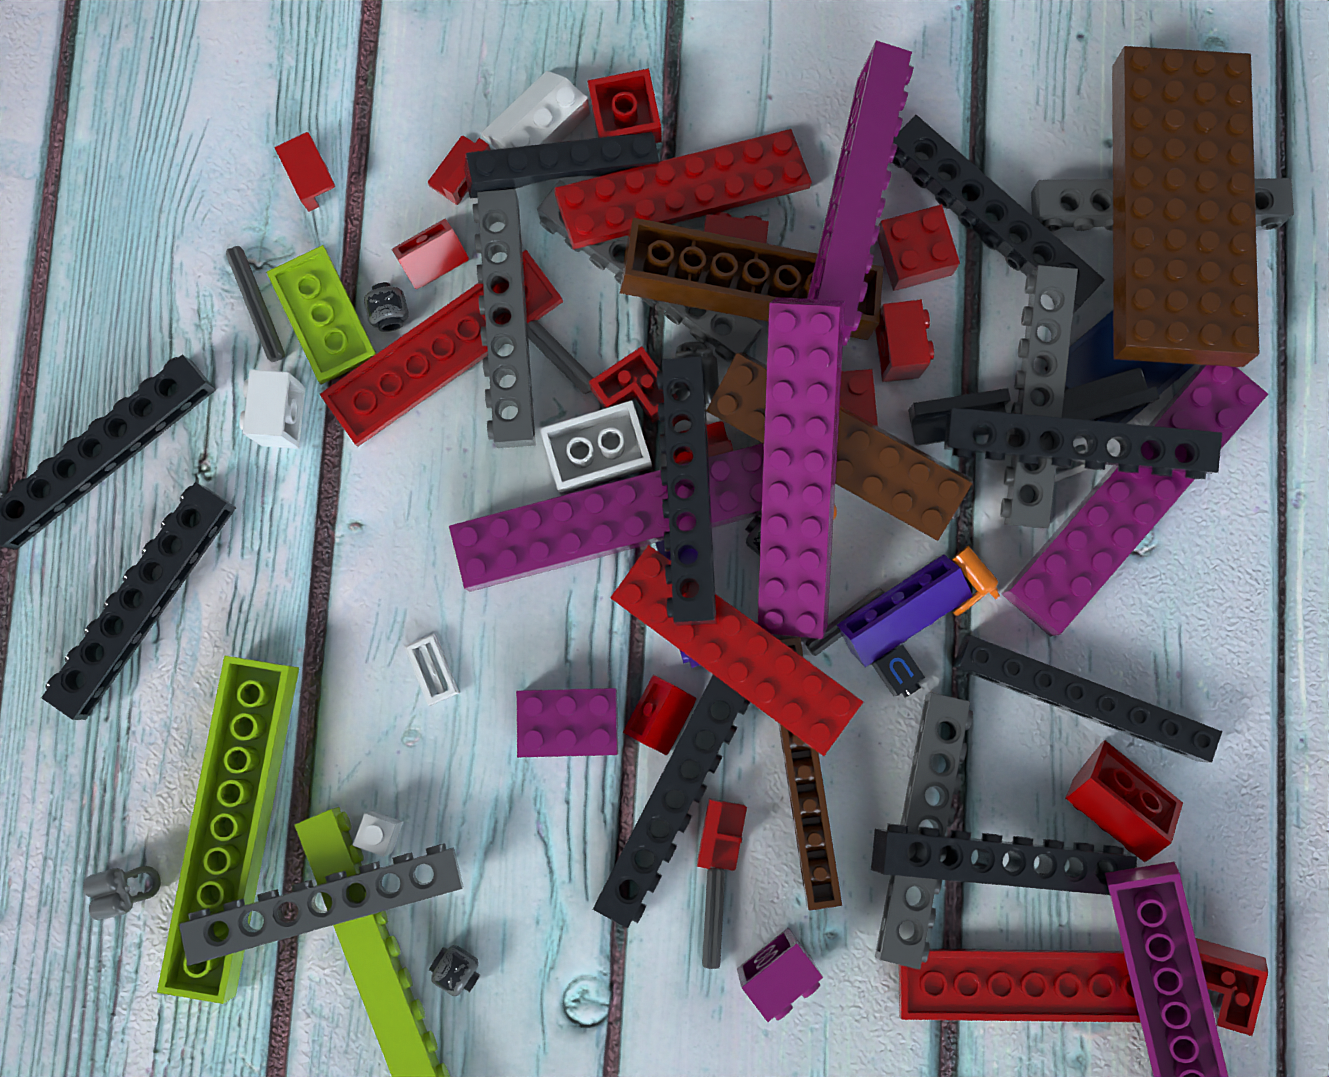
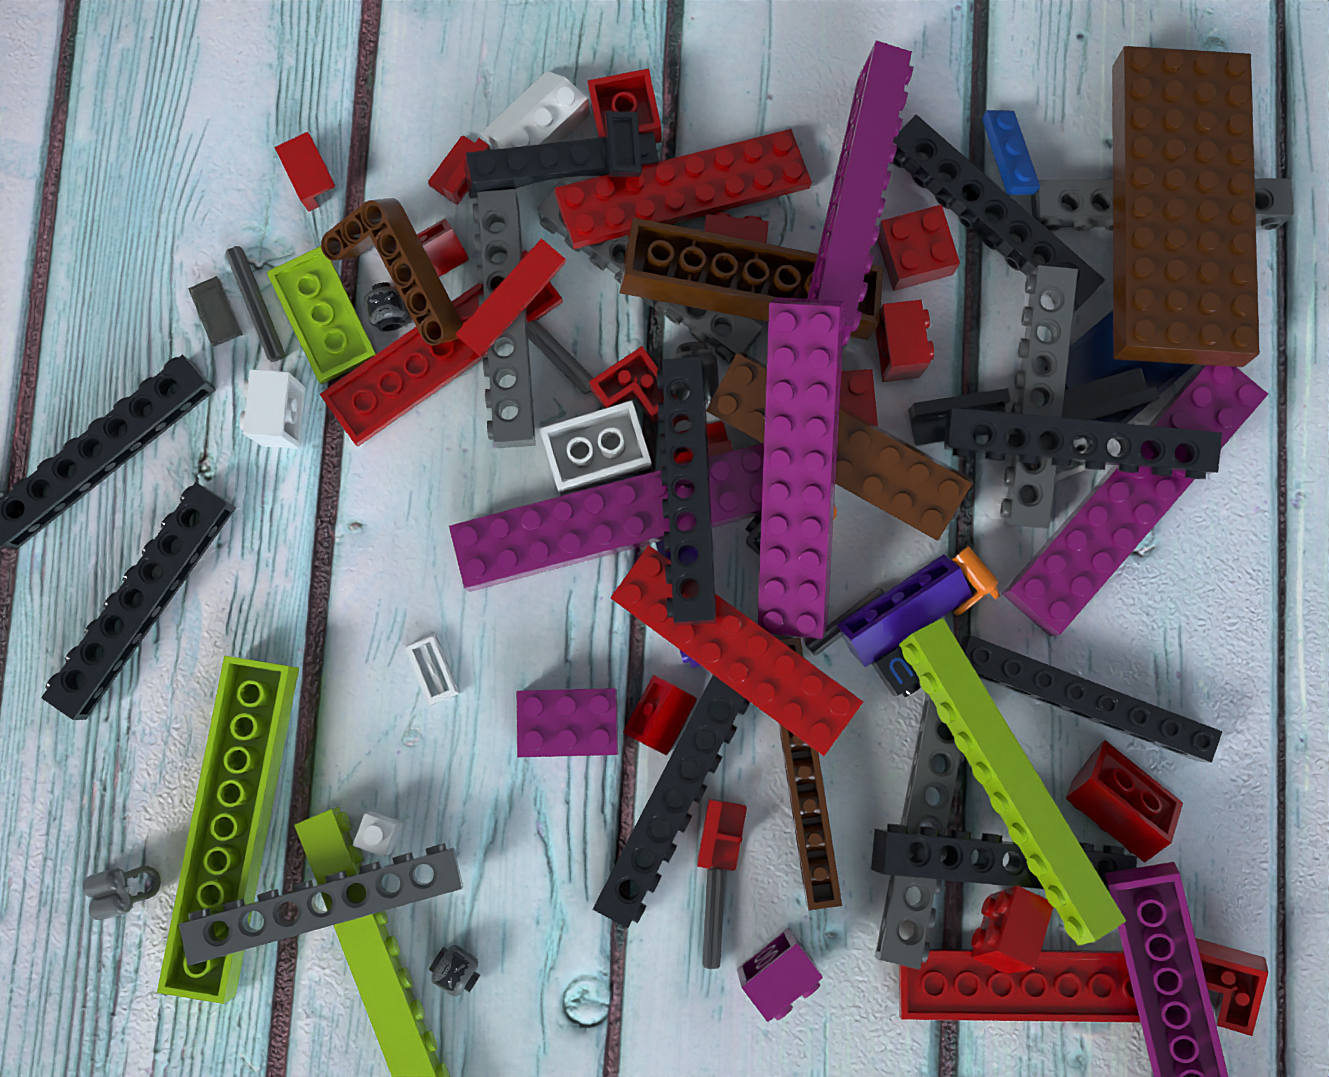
(215, 311): none -> clear smoke tile
(390, 230): none -> reddish brown beam
(511, 297): none -> red tile
(622, 144): none -> black tile
(1010, 152): none -> blue plate
(1012, 784): none -> lime brick
(1012, 930): none -> red brick

